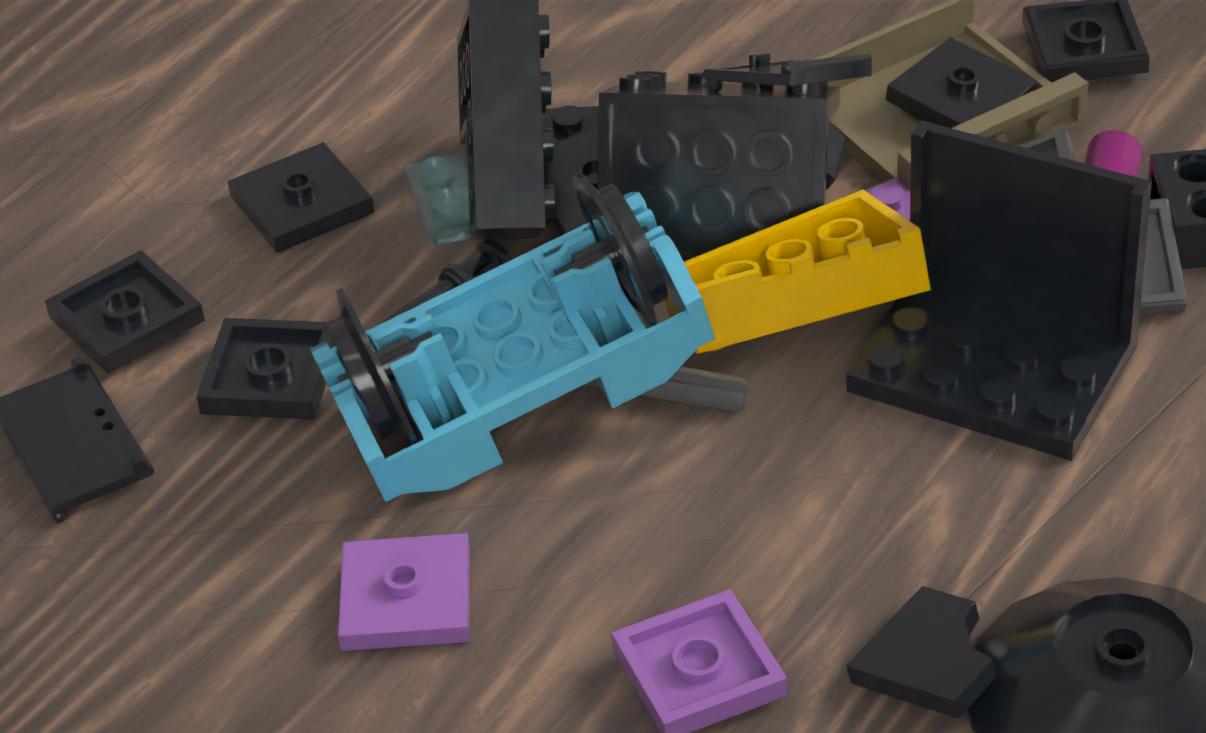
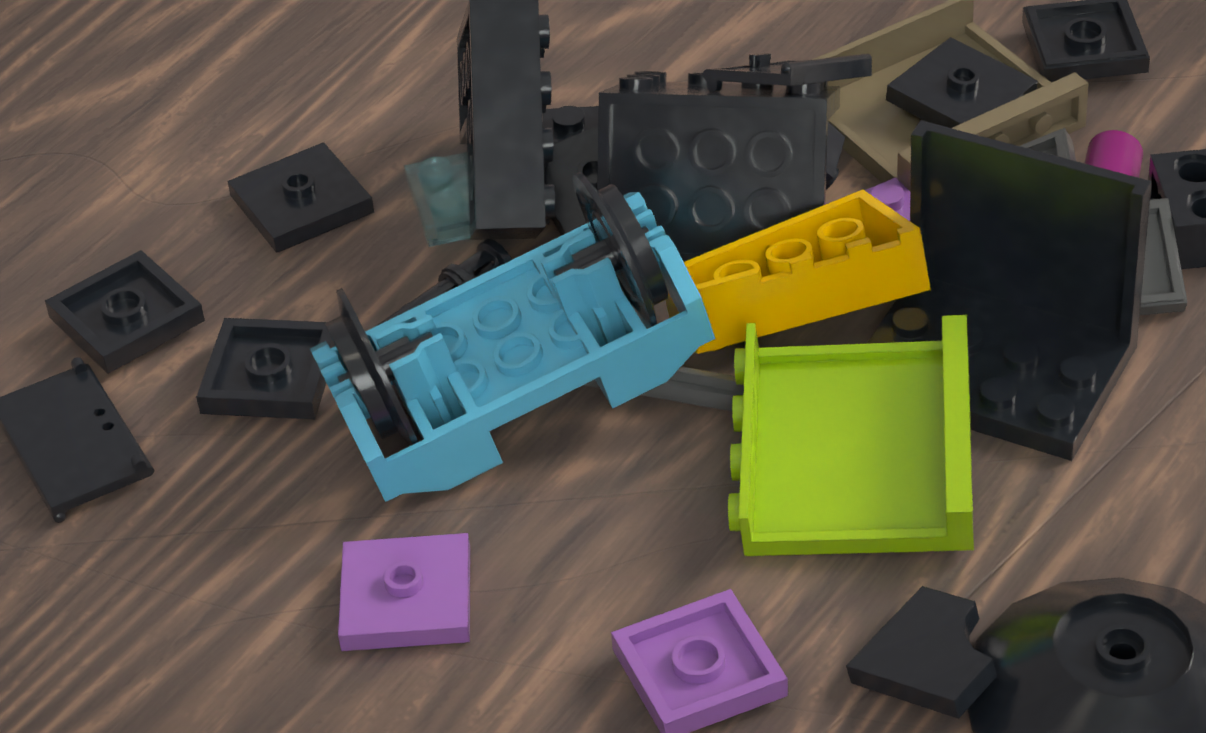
(853, 447): none -> lime panel

